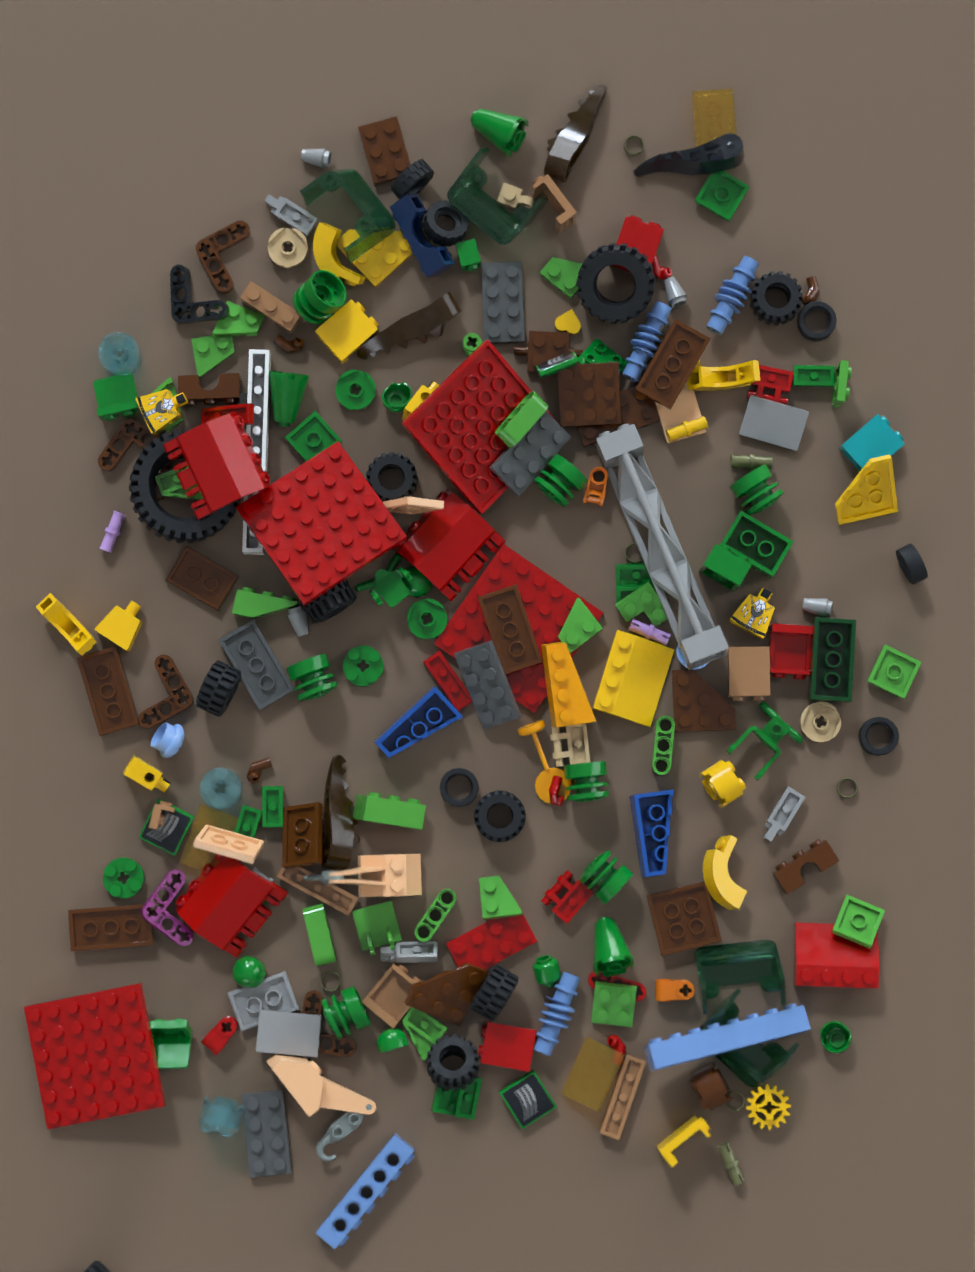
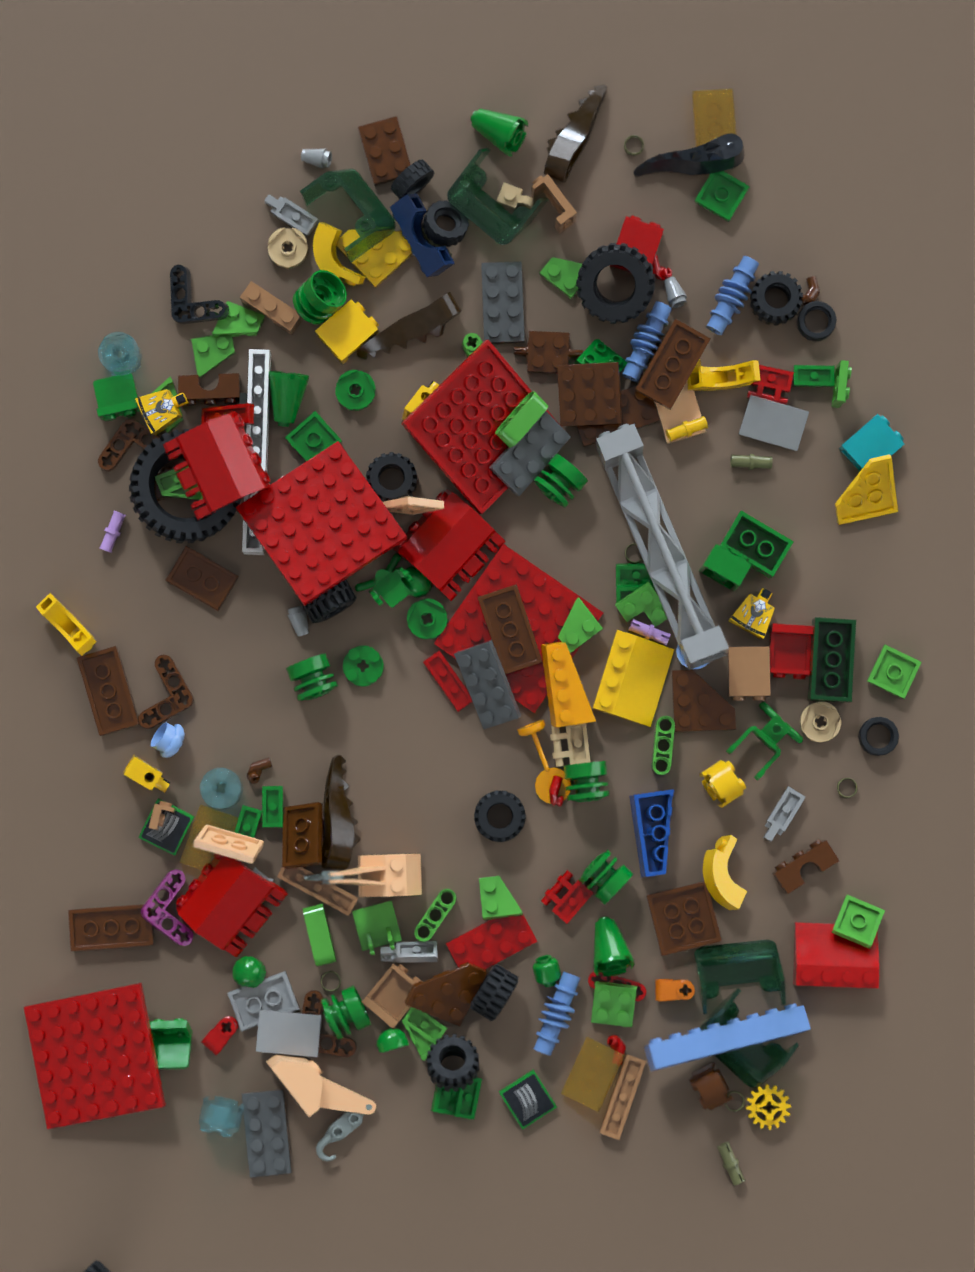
(114, 870): green plate -> none
(121, 625): yellow torso -> none
(216, 248): reddish brown beam -> none
(218, 688): black tyre -> none
(257, 605): bright green slope -> none
(258, 664): dark grey plate -> none
(289, 346): reddish brown arm -> none
(328, 1230): medium blue brick -> none
(389, 810): bright green wedge -> none
(396, 397): green hair -> none
(418, 722): blue wedge -> none
(468, 255): green brick -> none
(474, 787): black tyre -> none
(507, 1046): red panel -> none
(557, 364): slope -> none
(568, 322): yellow tile -> none
(596, 488): orange piece -> none
(679, 1136): yellow panel -> none
(756, 489): green wheel -> none
(818, 606): light grey cone -> none
(835, 1037): green hair -> none
(911, 564): black tyre -> none

